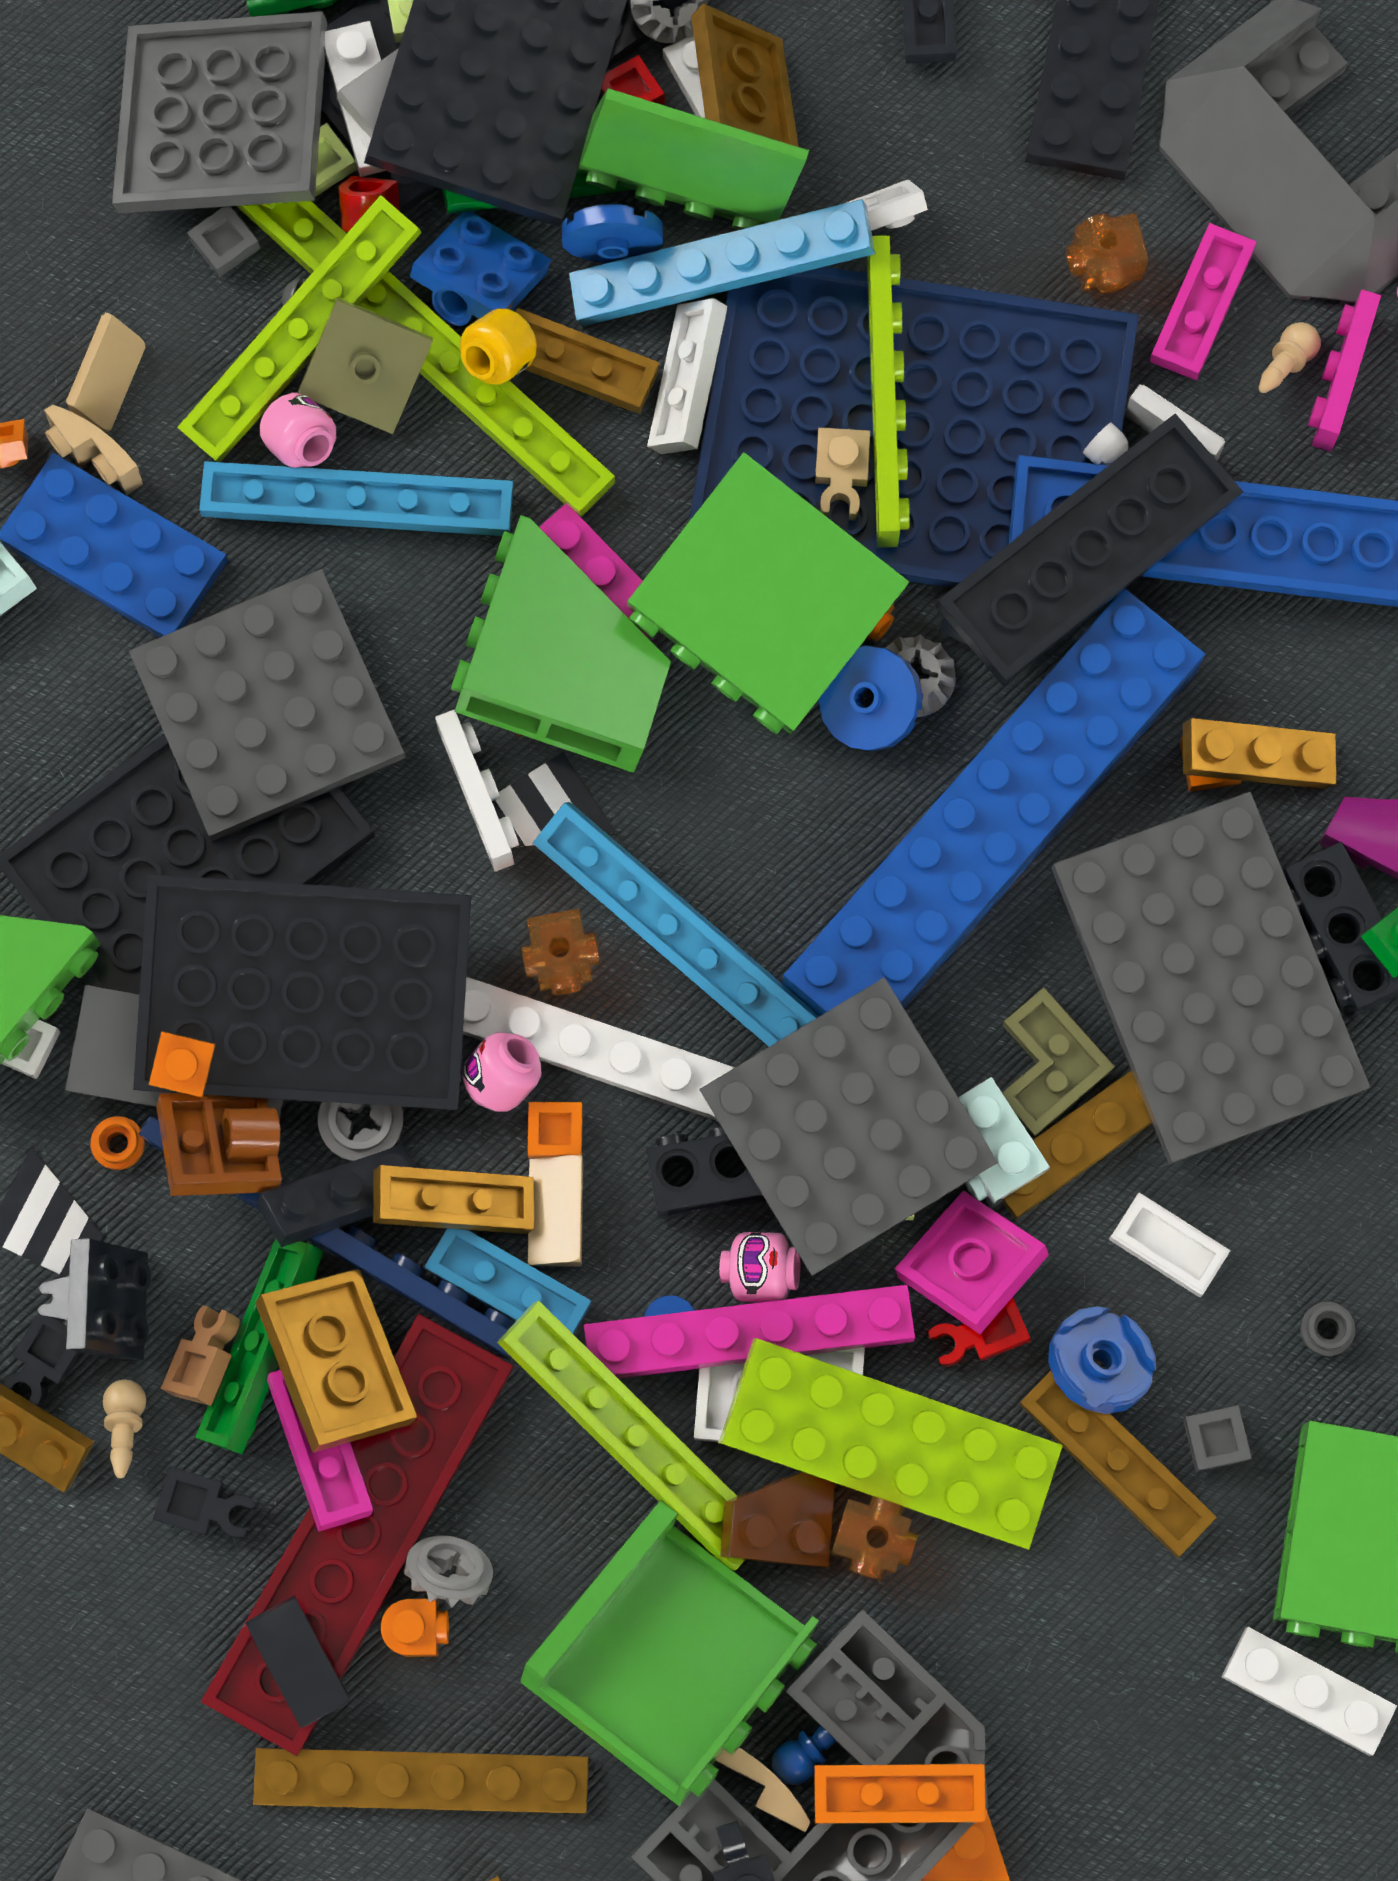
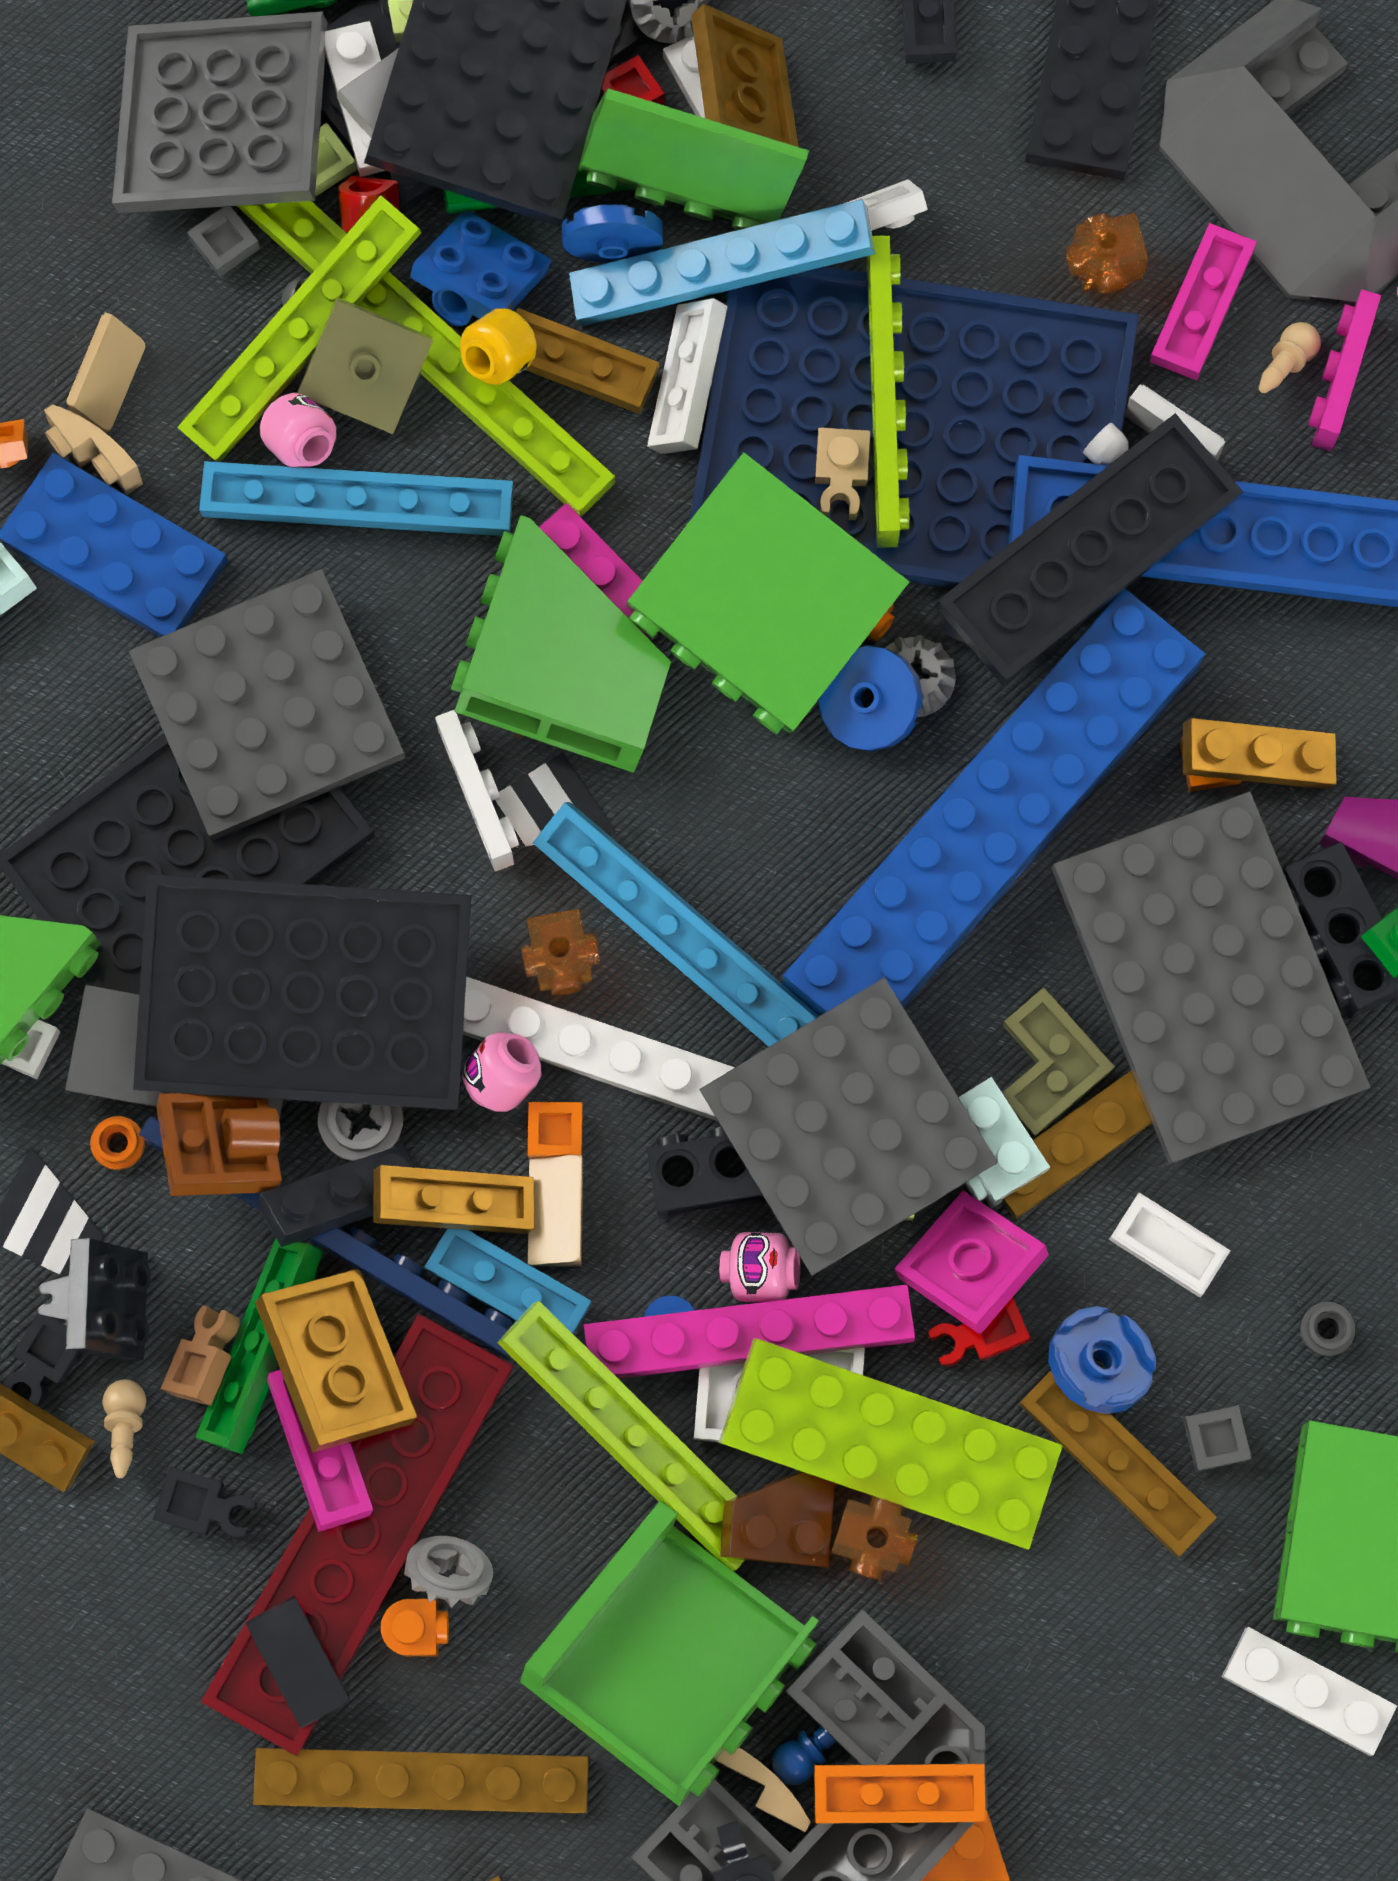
(182, 1064): orange plate -> none

